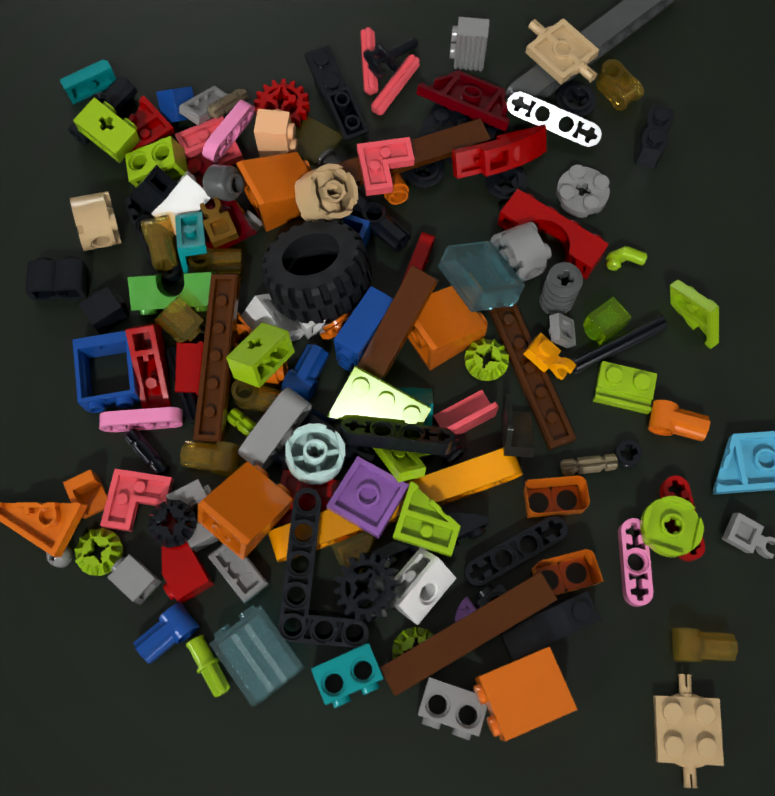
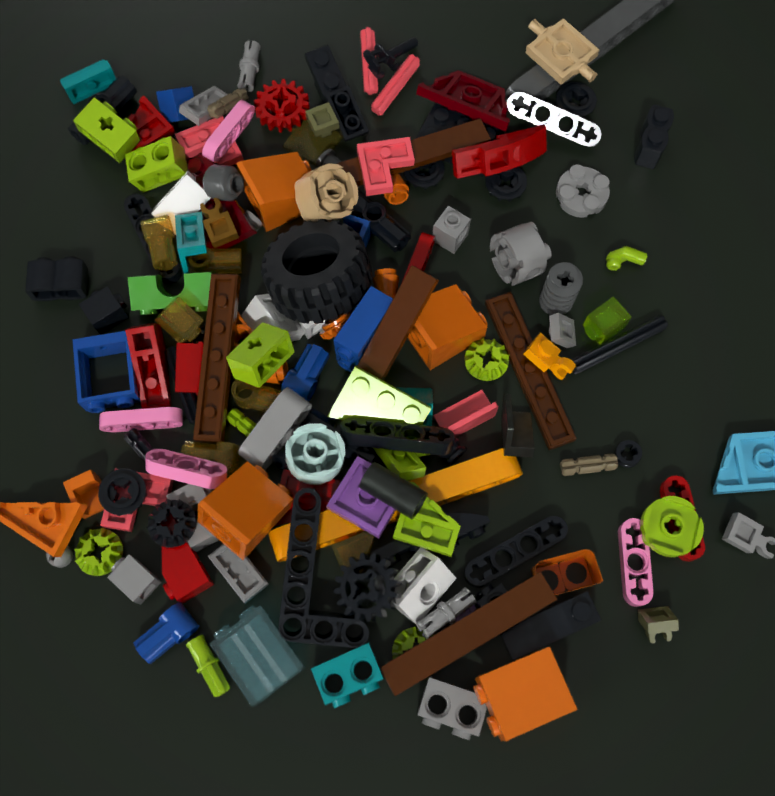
(95, 220): tan brick -> none
(122, 478): none -> black gear
(153, 189): black brick -> none
(185, 468): none -> bright pink beam
(249, 65): none -> light grey pin
(274, 133): light nougat brick -> none
(322, 120): none -> olive tile
(386, 281): none -> orange cone
(393, 490): none -> pearl dark grey pin
(446, 613): none -> light grey pin
(451, 229): none -> light grey brick
(470, 44): light grey brick -> none
(481, 276): clear light blue brick -> none
(559, 484): orange piece -> none
(579, 245): red arch -> none
(617, 84): clear yellow piece -> none
(625, 387): lime plate -> none
(658, 621): none -> olive tile
(669, 419): orange piece -> none
(688, 730): tan plate -> none
(695, 646): clear yellow piece -> none
(696, 310): lime wing -> none

